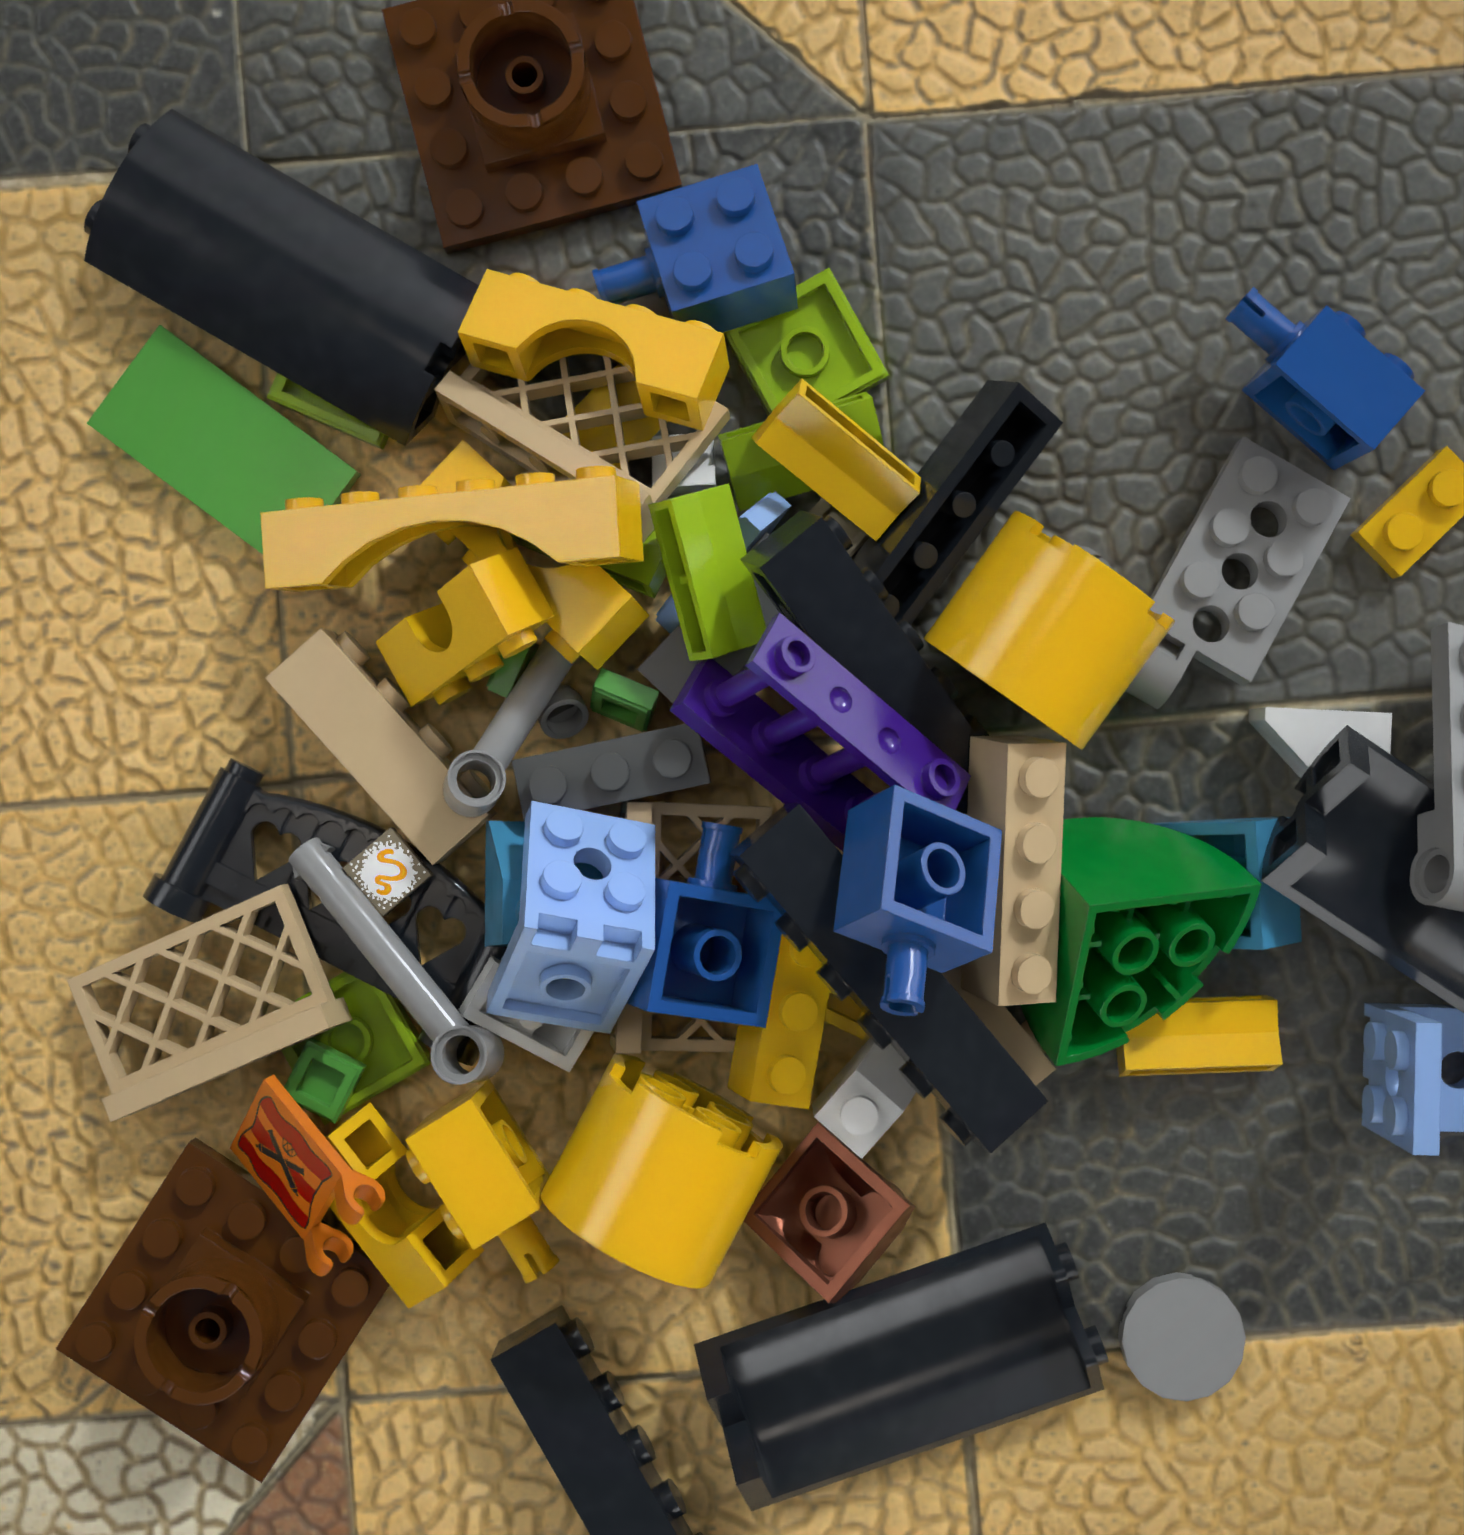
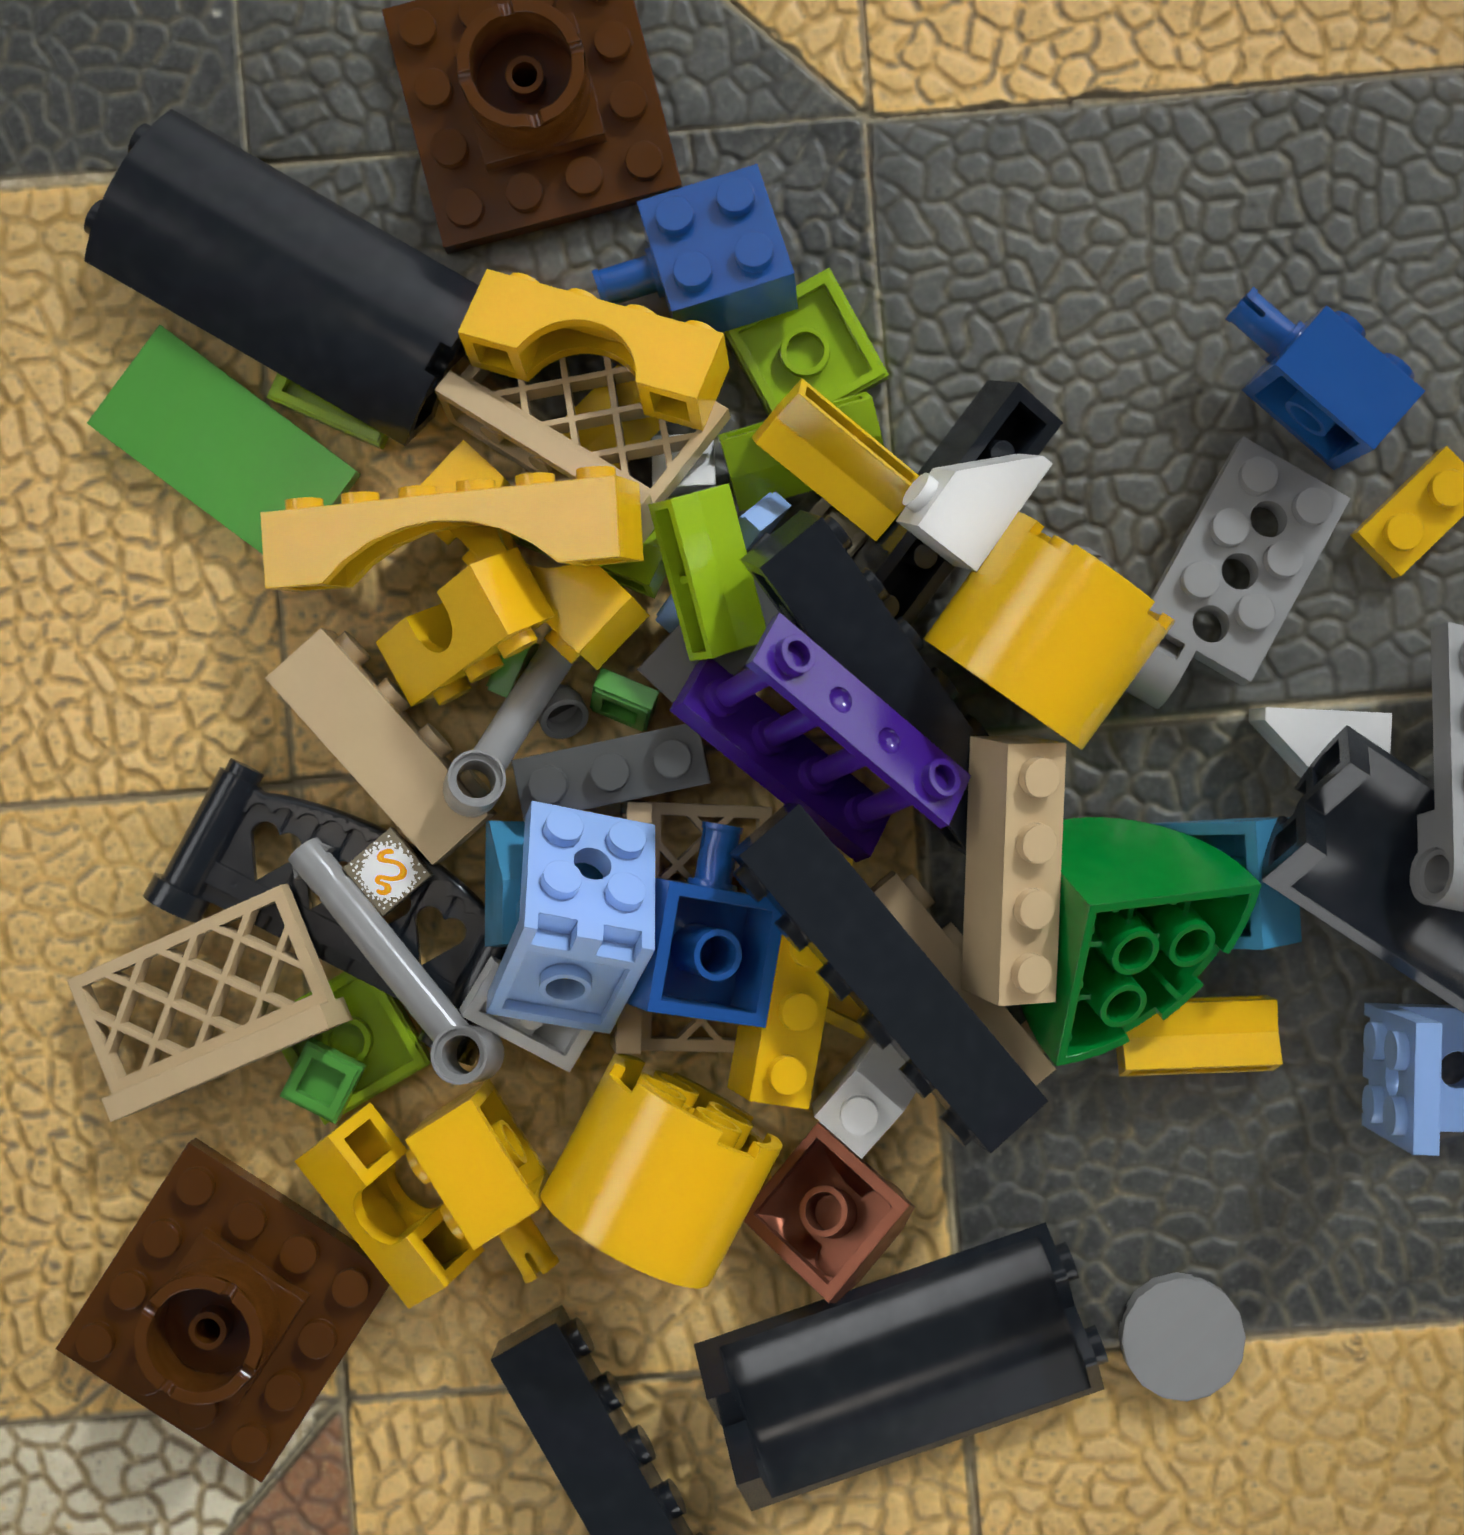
(302, 1173): orange flag -> none
(917, 889): blue brick -> none
(970, 505): none -> white slope

